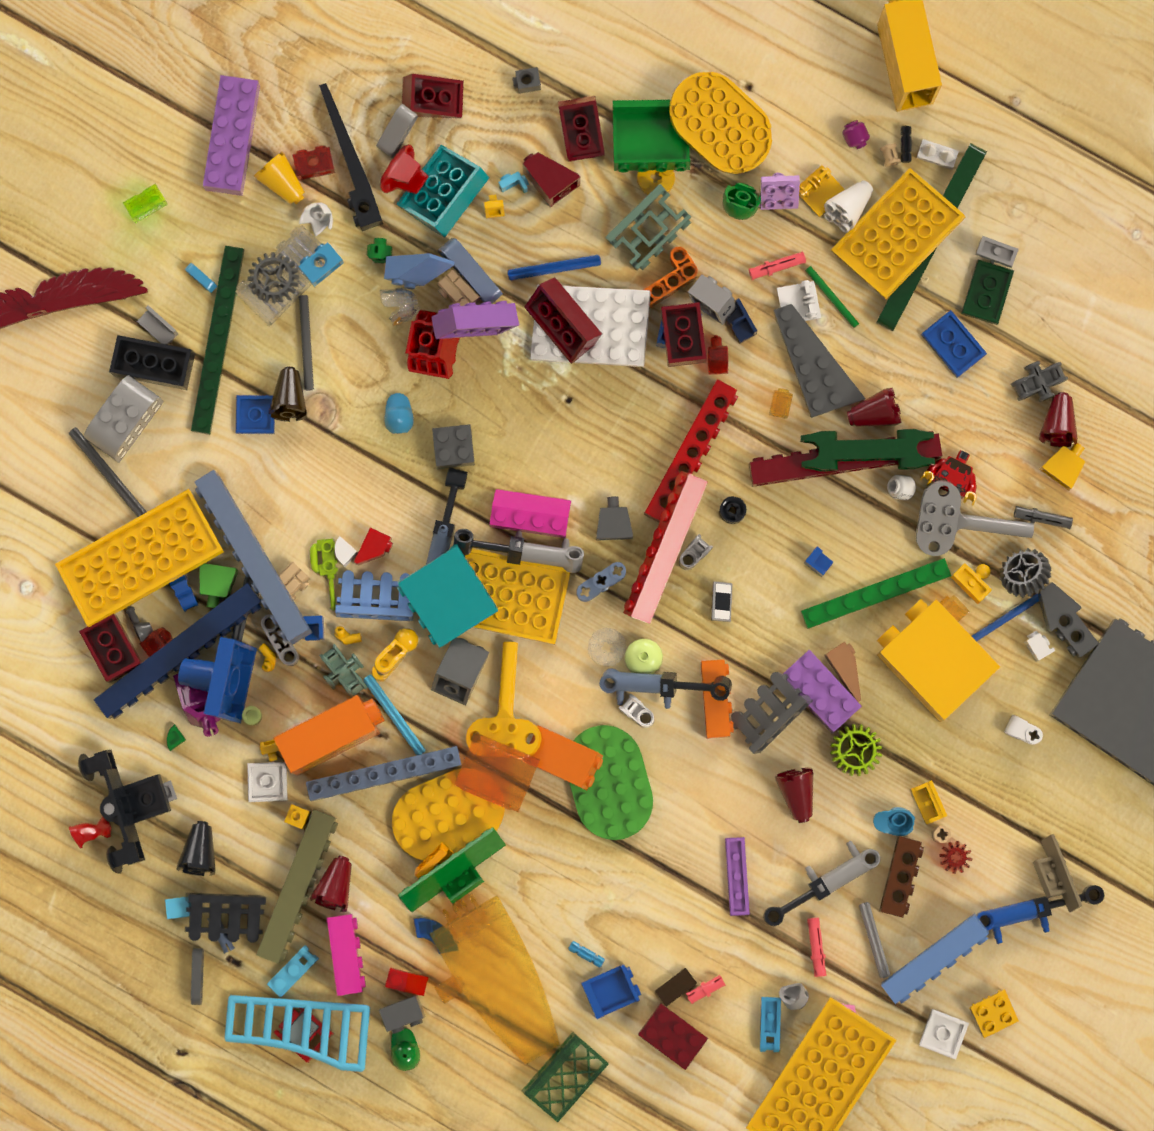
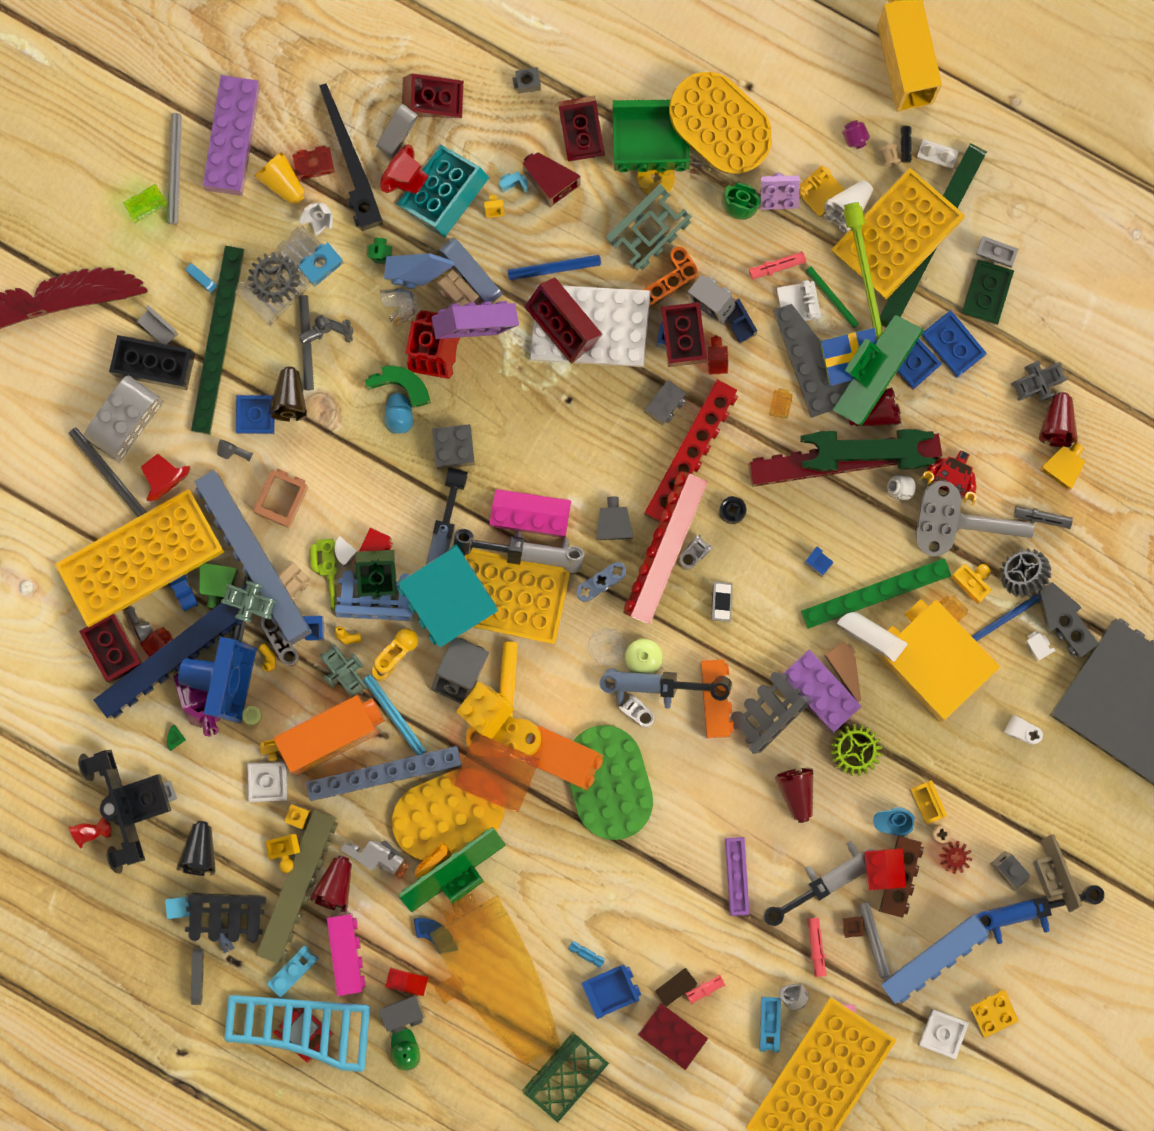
(162, 476): none -> red piece
(174, 168): none -> light grey axle
(227, 449): none -> dark grey bar
(248, 601): none -> sand green axle
(272, 516): none -> nougat window
(282, 848): none -> yellow plate
(325, 325): none -> dark grey pin
(376, 573): none -> dark green brick
(378, 854): none -> light grey plate
(404, 378): none -> green arch
(485, 710): none -> yellow brick
(665, 403): none -> flat silver brick
(841, 349): none -> flag
(853, 927): none -> reddish brown plate
(872, 635): none -> white brick
(875, 368): none -> green bracket
(884, 869): none -> red slope
(918, 365): none -> blue tile
(1010, 870): none -> dark grey torso

